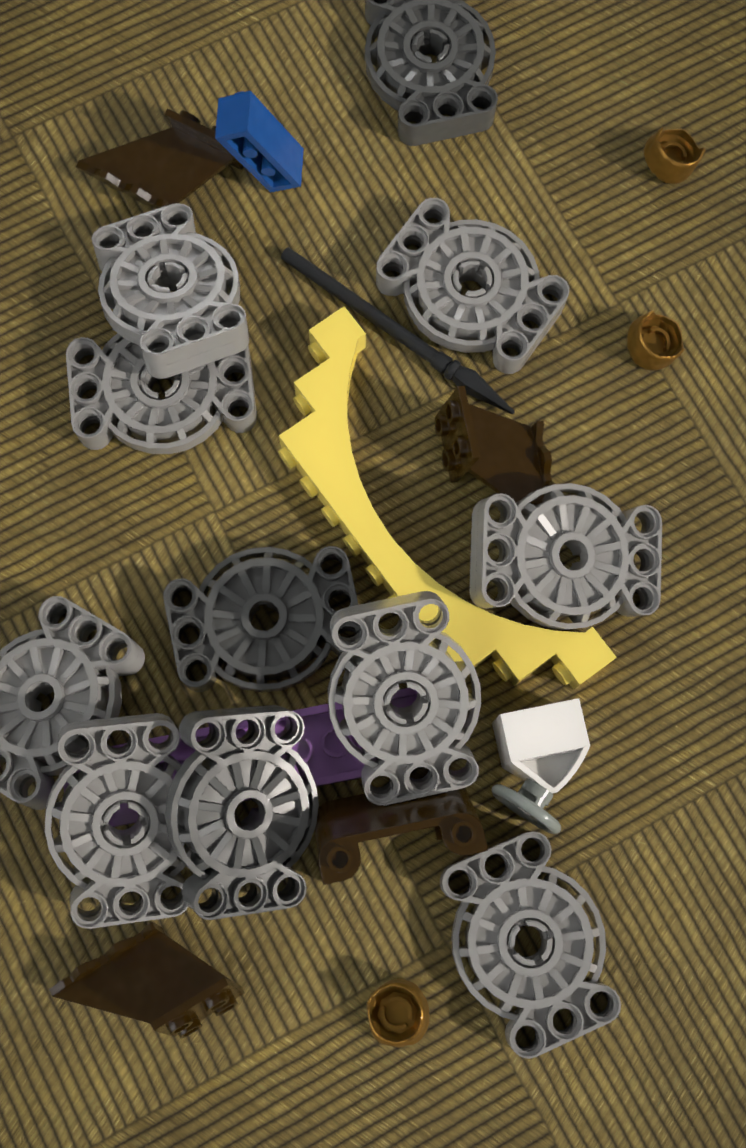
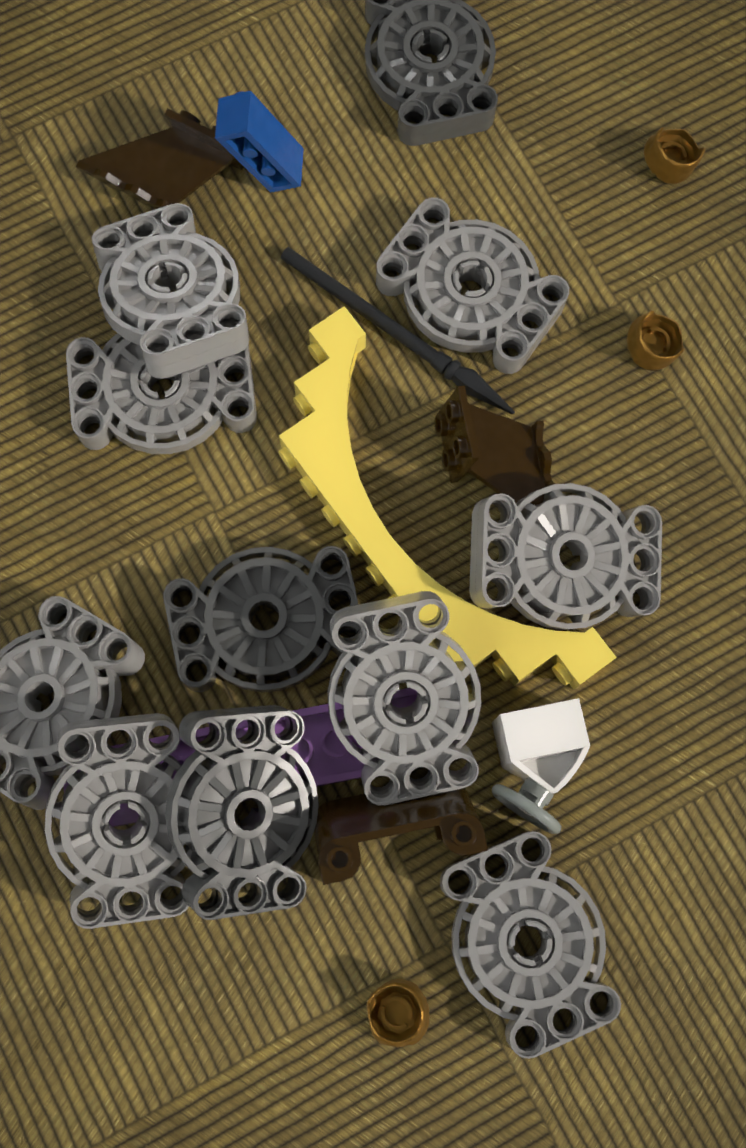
(153, 983): dark brown piece -> none

